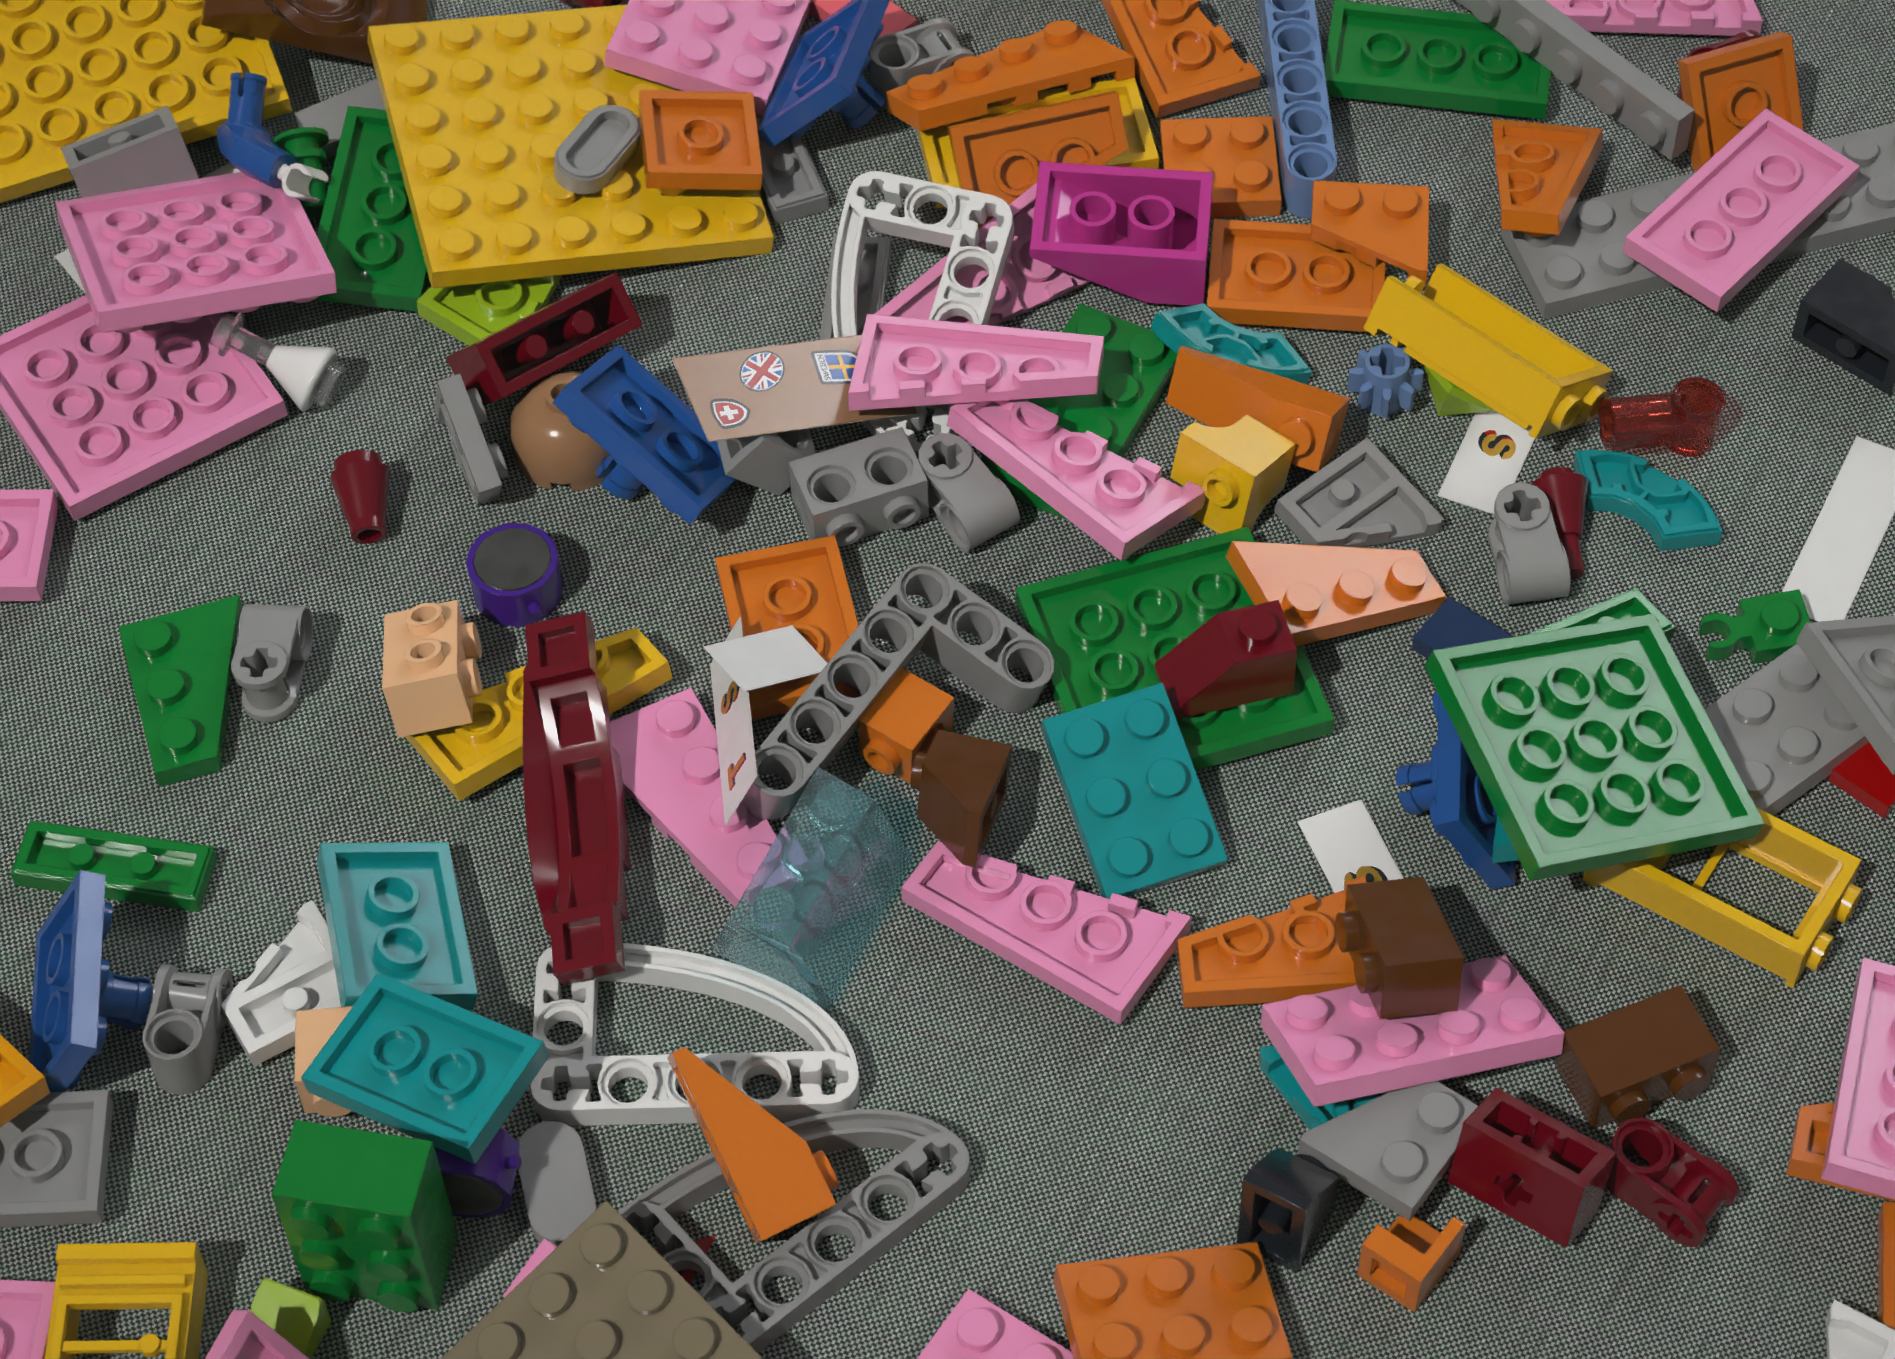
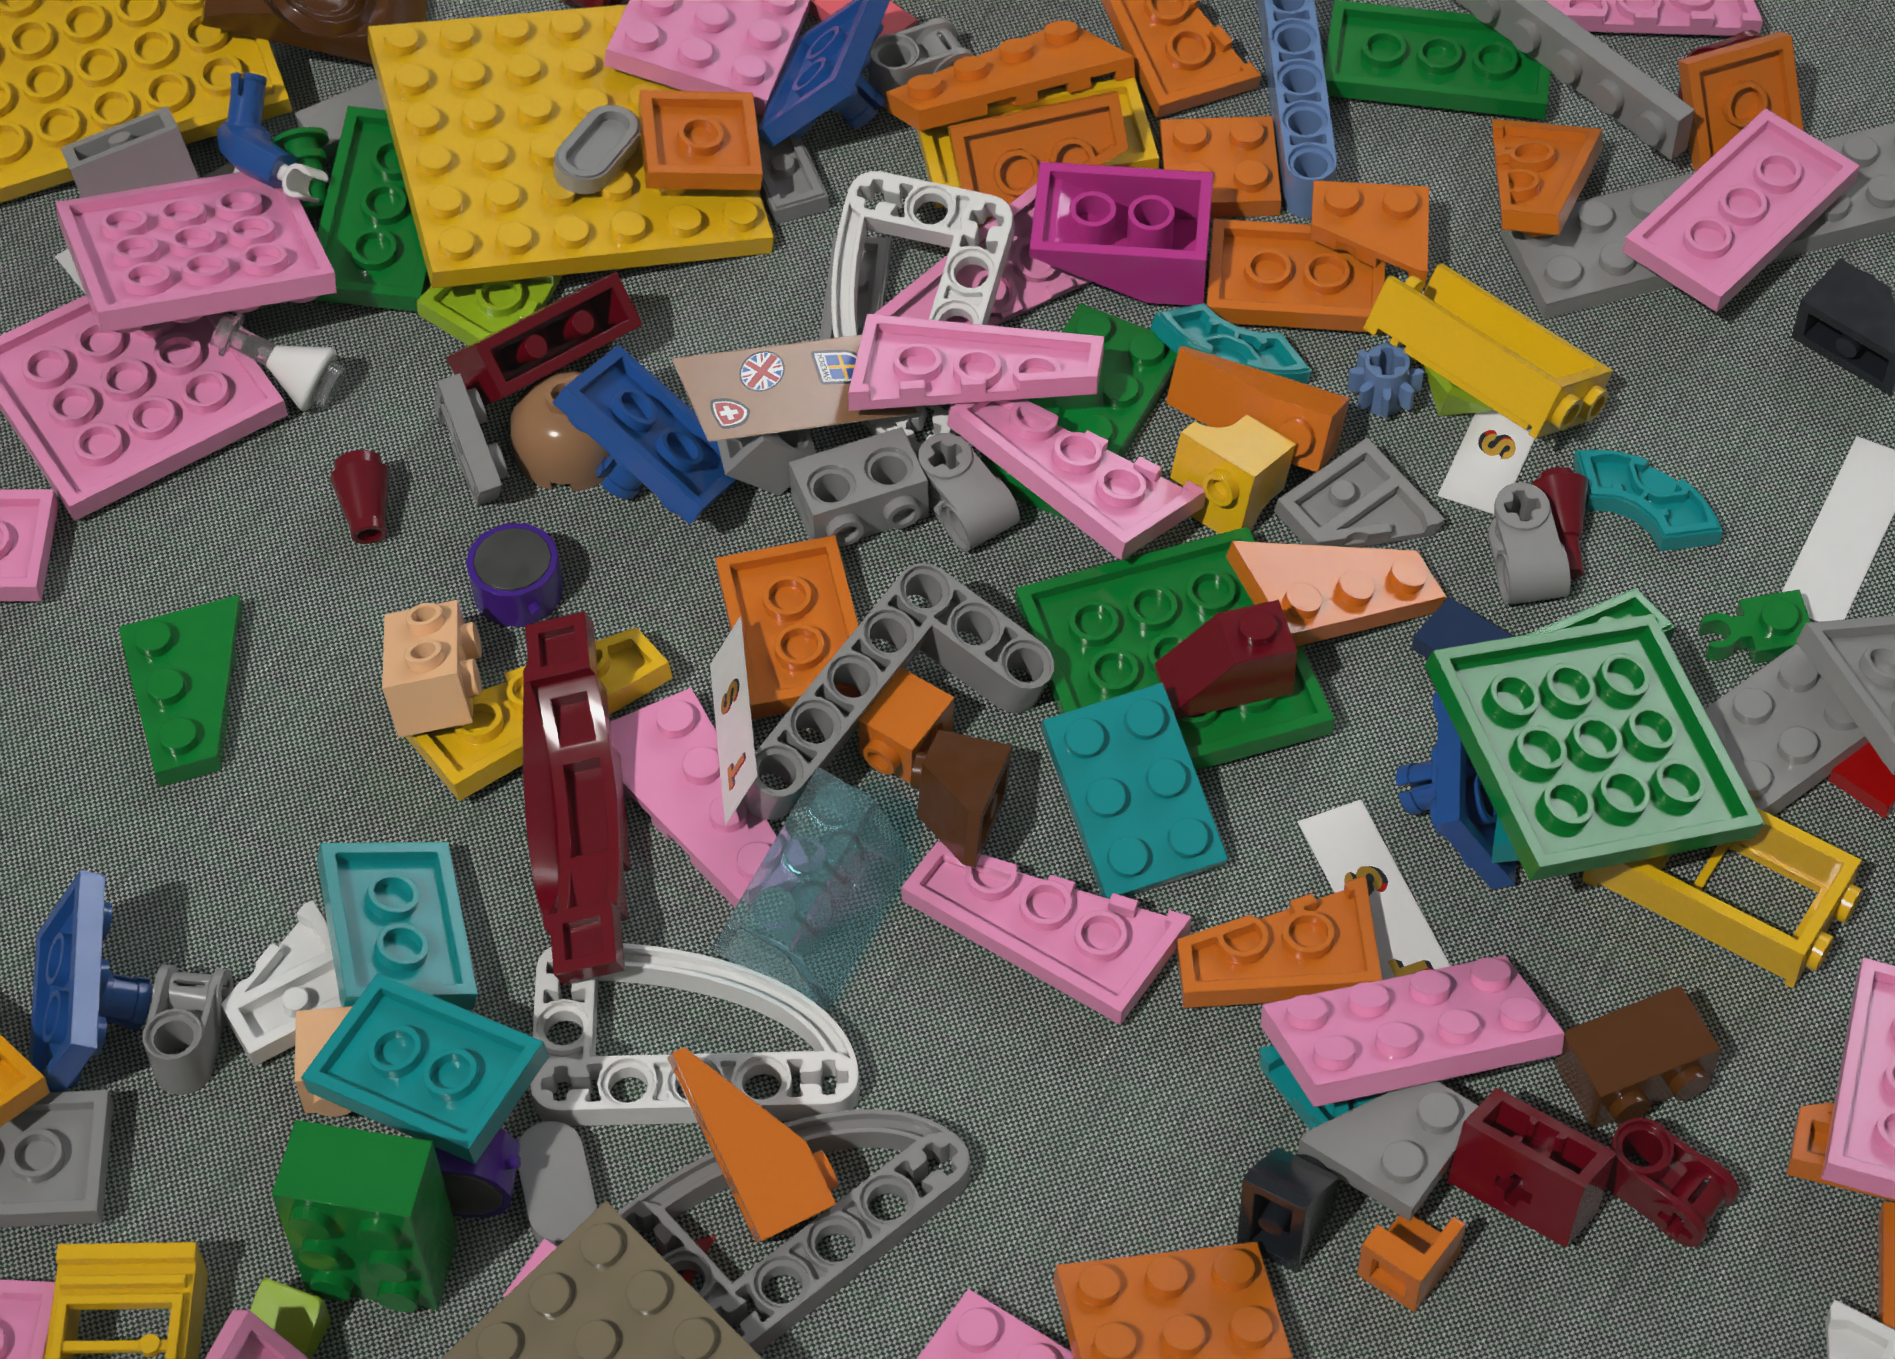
(134, 866): green tile -> none
(272, 658): light grey piece -> none
(767, 658): white sticker -> none
(1400, 948): reddish brown brick -> none
(1679, 420): clear red piece -> none

